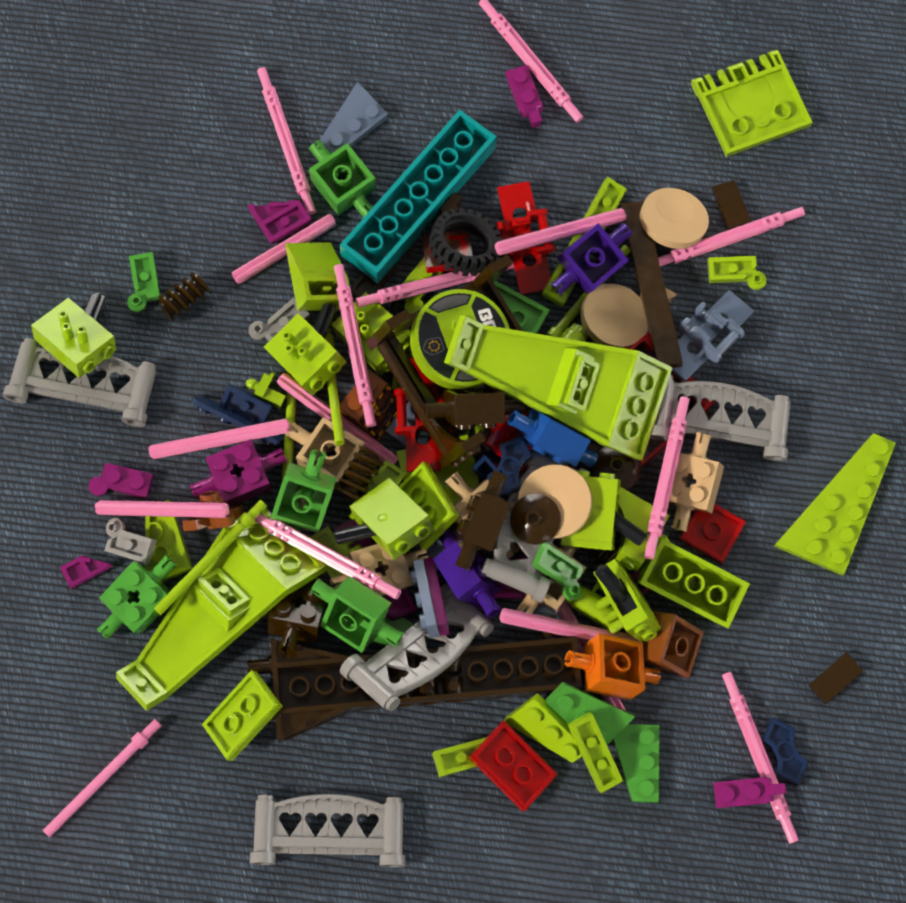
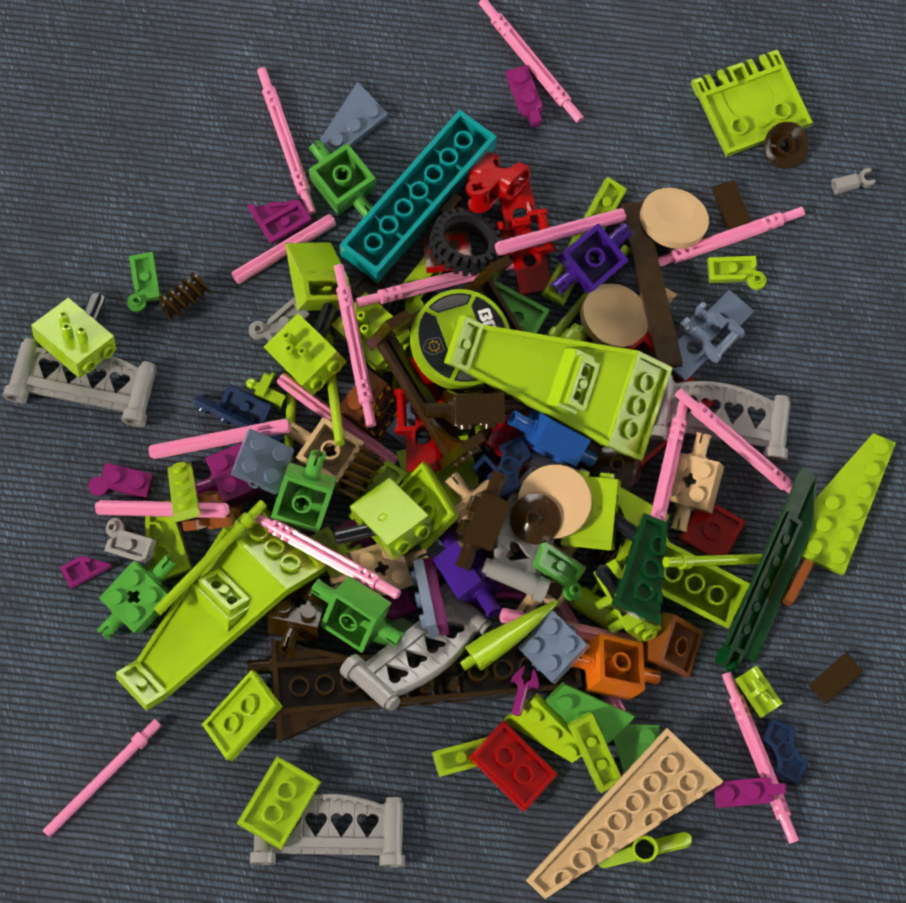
(183, 491): none -> lime plate
(262, 461): none -> sand blue plate
(278, 803): none -> lime tile
(490, 182): none -> red piece
(500, 640): none -> lime piece
(522, 690): none -> magenta bar
(553, 647): none -> sand blue plate
(643, 572): none -> dark green wing
(648, 793): none -> tan wing
(660, 845): none -> lime piece
(687, 561): none -> lime bar
(735, 441): none -> bright pink axle
(758, 691): none -> lime hips
(771, 575): none -> dark green hinge
(795, 145): none -> dark brown dish
(797, 583): none -> dark orange tile
(852, 182): none -> light grey bar

